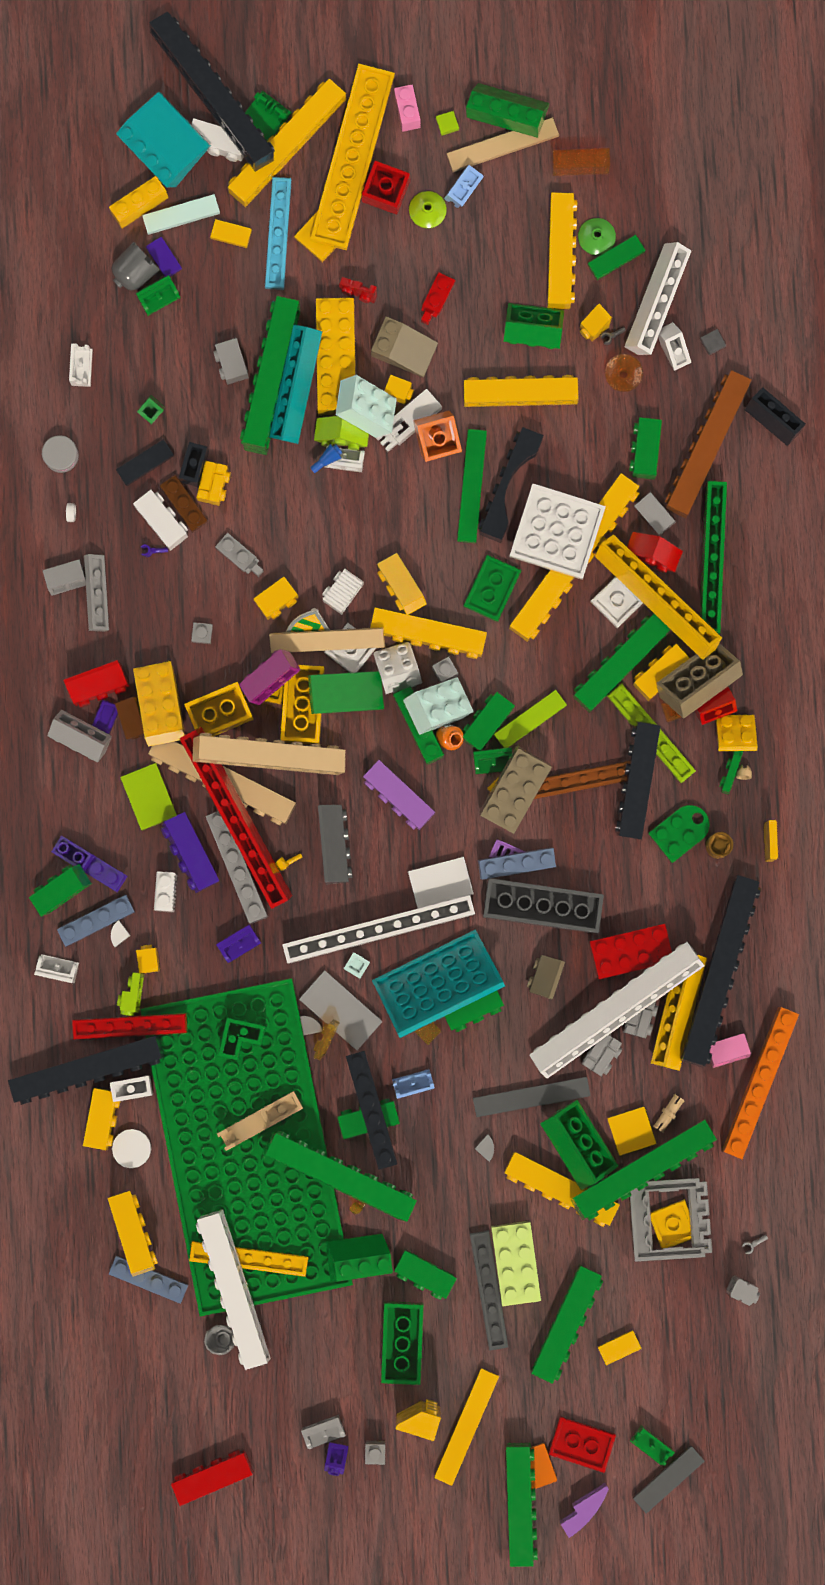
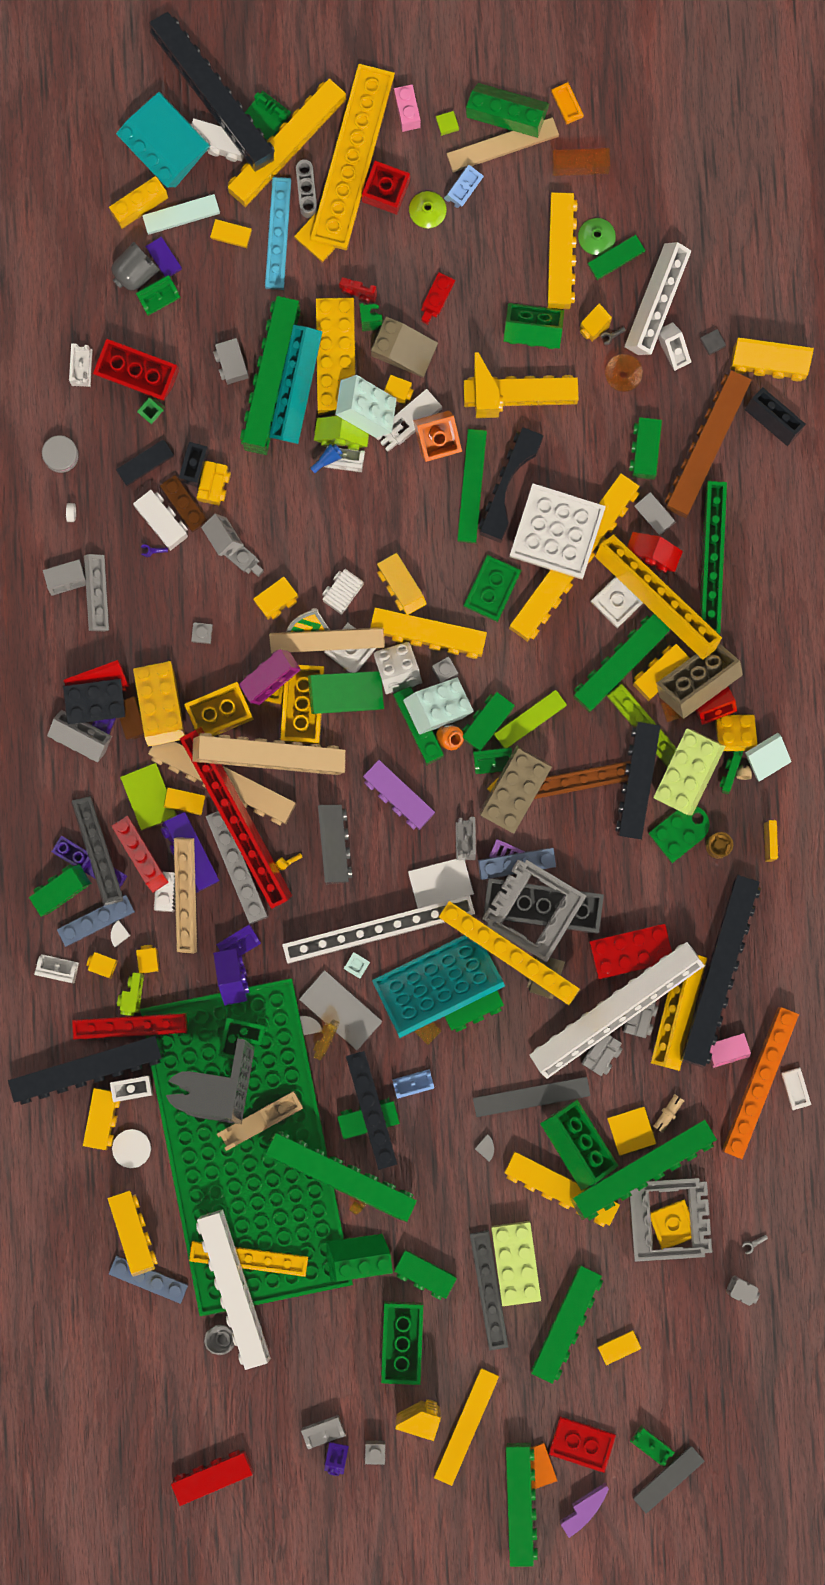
(93, 701): none -> black plate
(97, 851): none -> dark grey tile
(101, 965): none -> yellow brick
(136, 370): none -> red slope
(140, 854): none -> red brick
(184, 801): none -> yellow tile
(185, 895): none -> tan tile
(213, 1095): none -> dark grey piece
(222, 535): none -> light grey hinge
(231, 976): none -> dark purple brick
(306, 180): none -> light grey beam
(369, 320): none -> green hinge
(465, 839): none -> light grey hinge
(487, 397): none -> yellow slope
(509, 953): none -> yellow brick
(557, 924): none -> light grey hinge
(567, 103): none -> light orange tile
(689, 772): none -> yellowish green brick
(768, 757): none -> light aqua tile
(771, 359): none -> yellow slope
(796, 1088): none -> white tile

